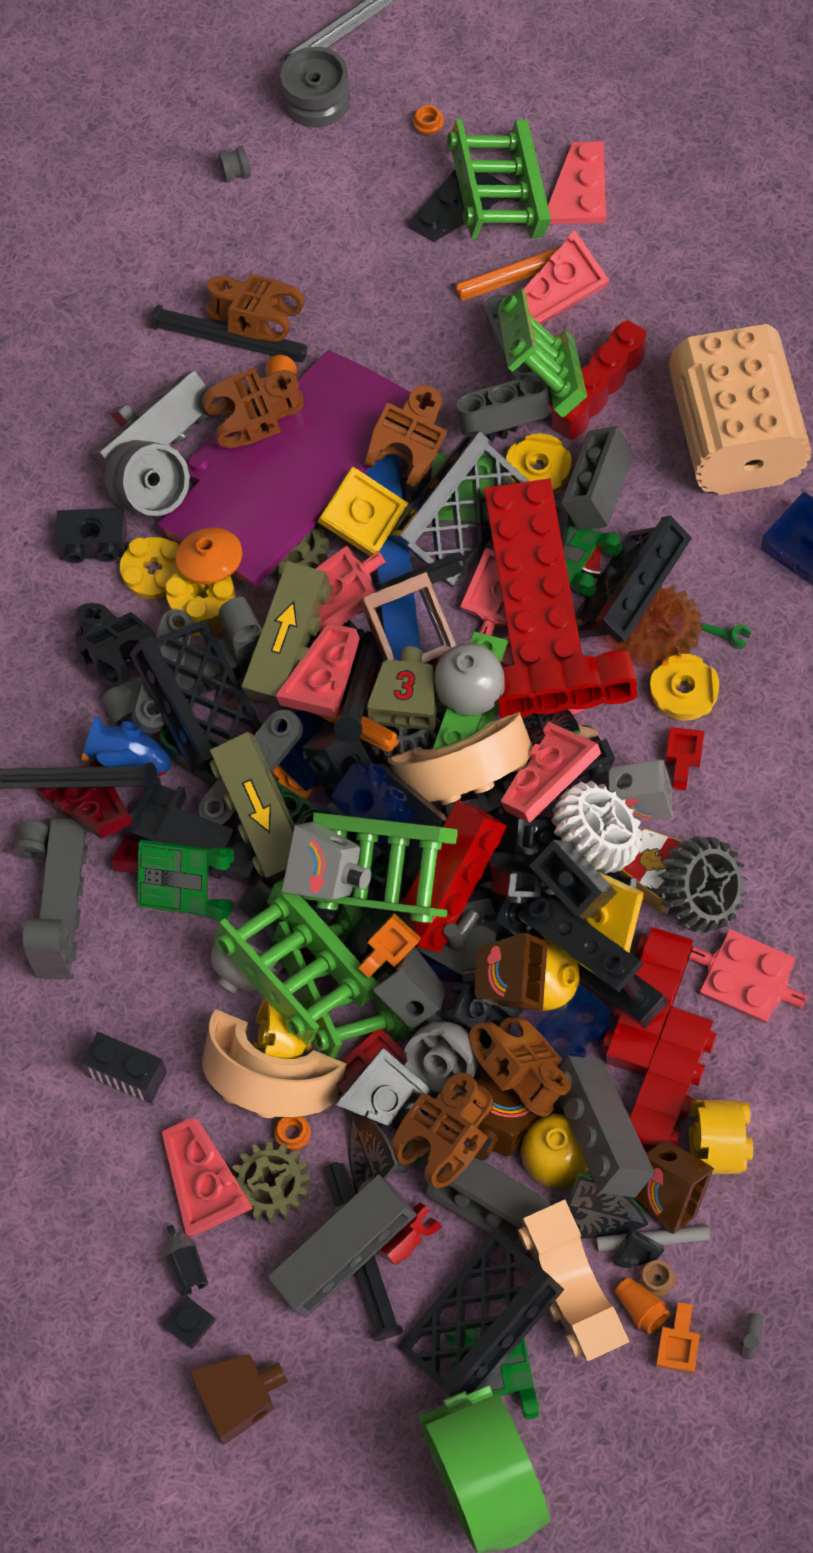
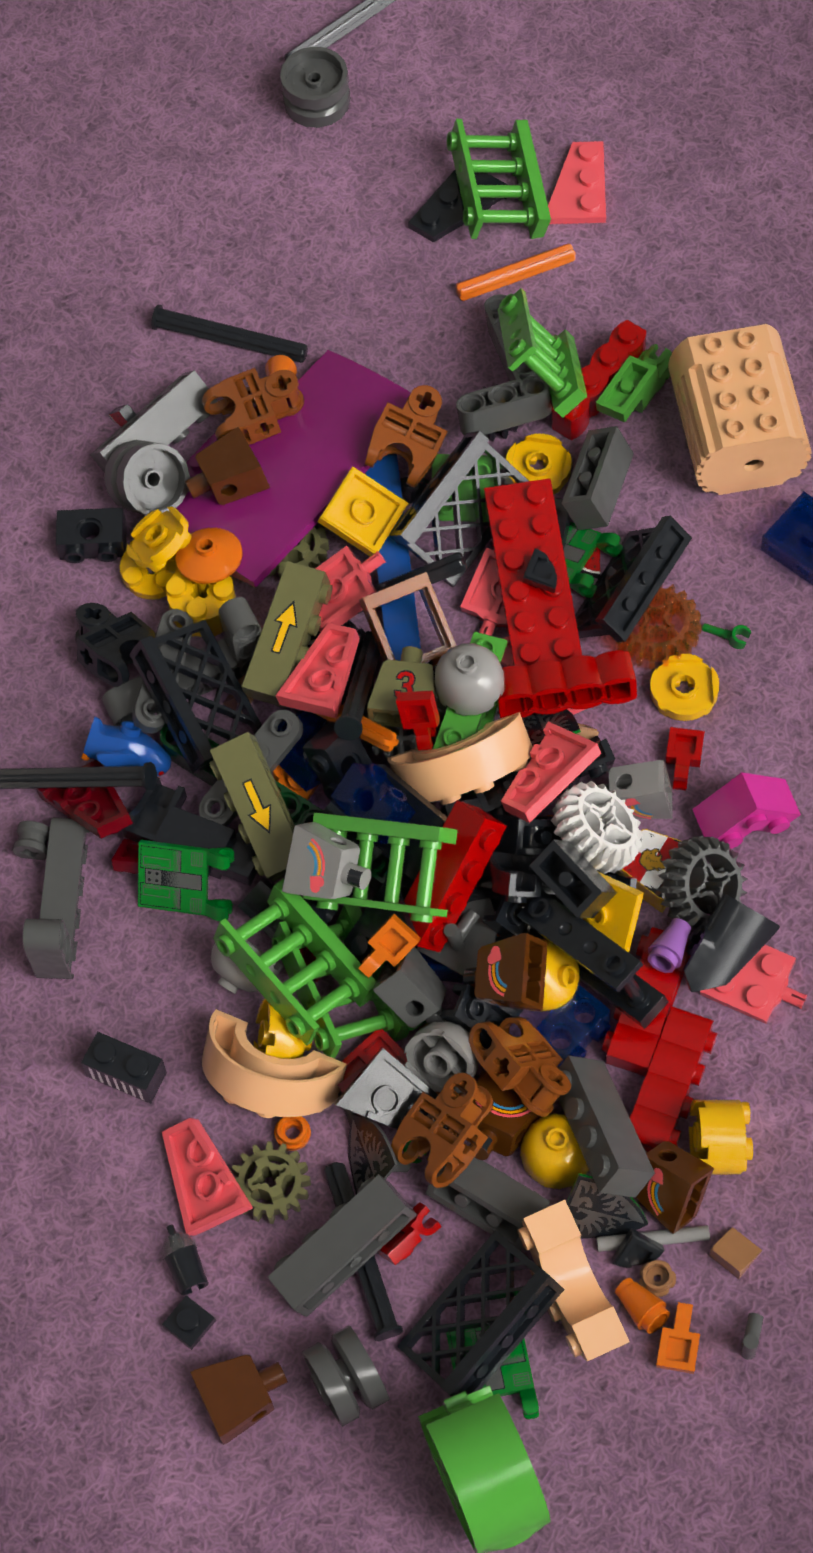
(158, 538): none -> yellow plate
(228, 470): none -> reddish brown torso
(234, 164): dark grey wheel -> none
(245, 303): dark orange piece -> none
(342, 1377): none -> dark grey wheel
(420, 713): none -> red plate
(428, 112): orange plate -> none
(541, 572): none -> black tile
(565, 280): coral wing -> none
(635, 384): none -> bright green plate
(668, 949): none -> medium lavender cone
(725, 944): none -> black panel
(735, 1252): none -> medium nougat slope
(745, 806): none -> dark pink brick

